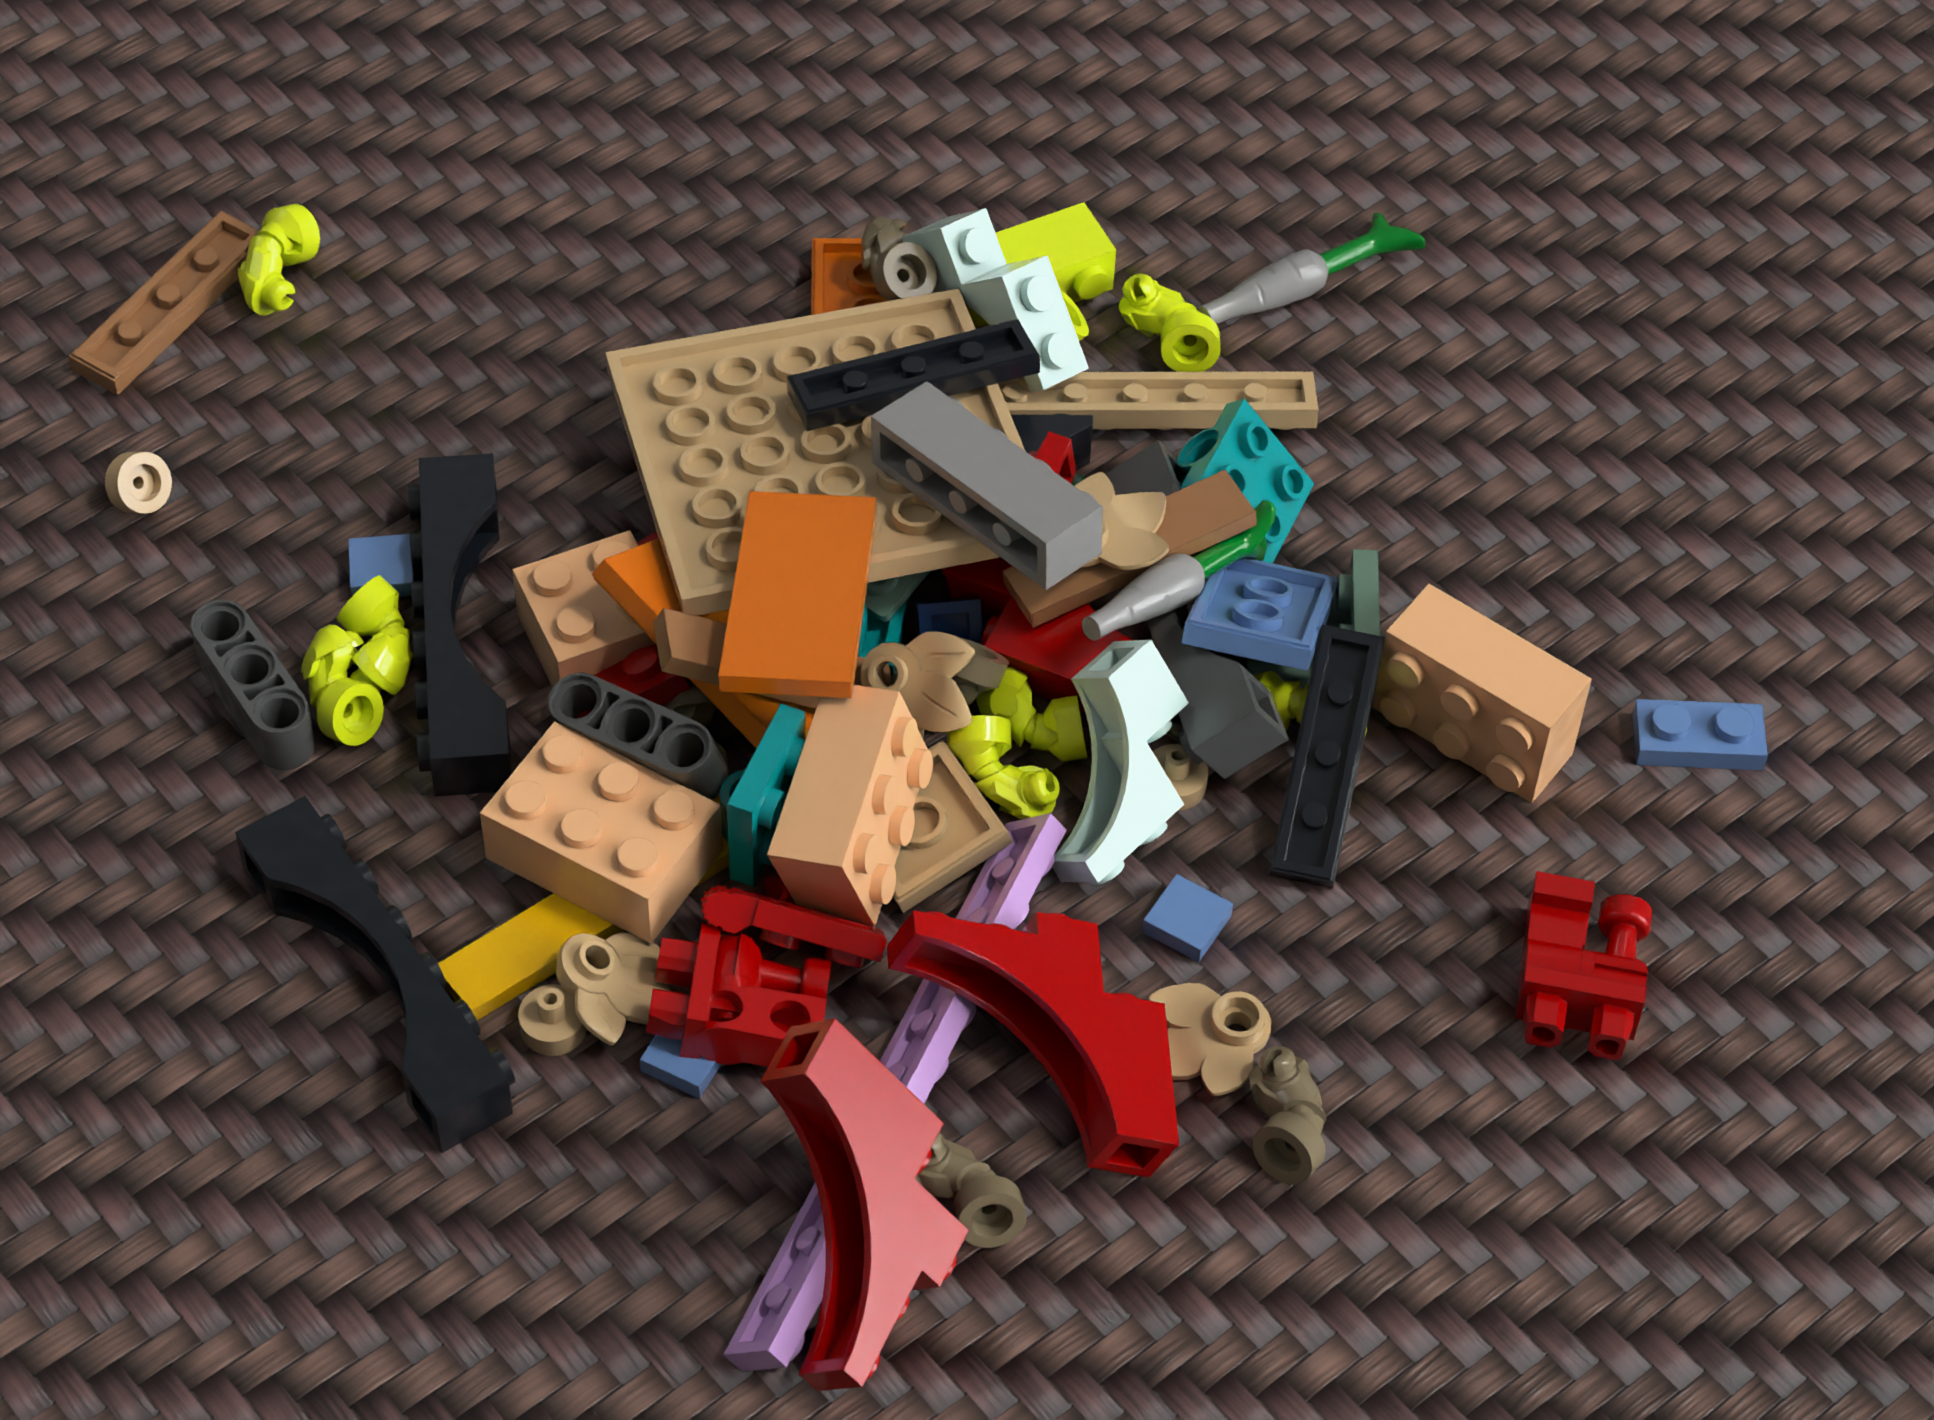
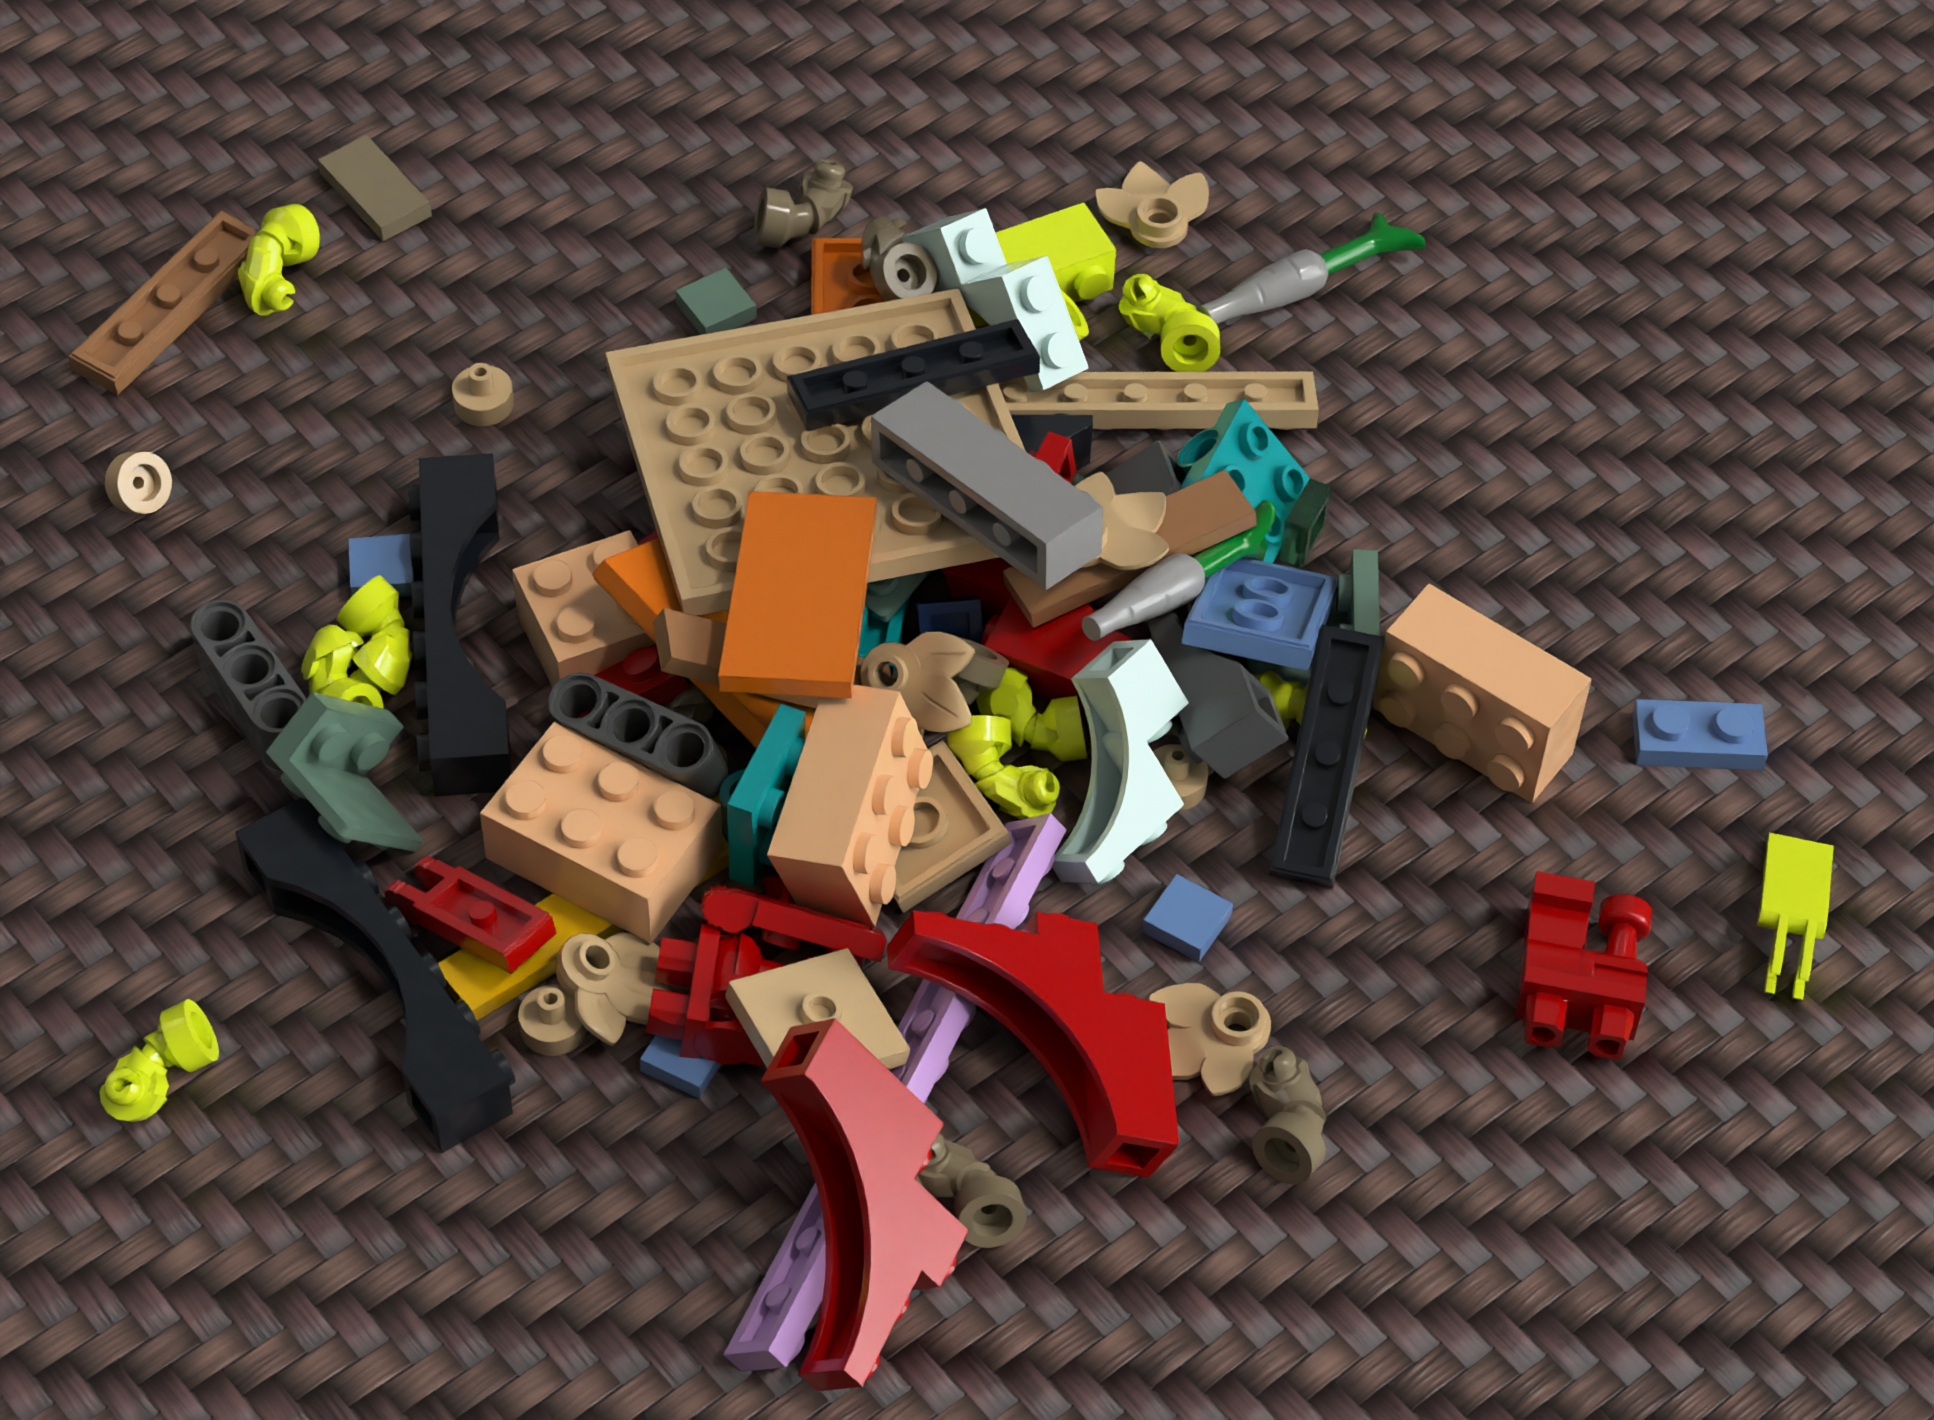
(139, 1079): none -> neon yellow arm
(326, 761): none -> sand green bracket
(374, 188): none -> dark tan tile
(472, 913): none -> red hinge
(482, 395): none -> tan tile
(716, 303): none -> sand green tile
(815, 992): none -> tan plate
(820, 201): none -> dark tan arm
(1153, 207): none -> tan plate
(1305, 523): none -> clear green tile
(1794, 902): none -> neon yellow arm

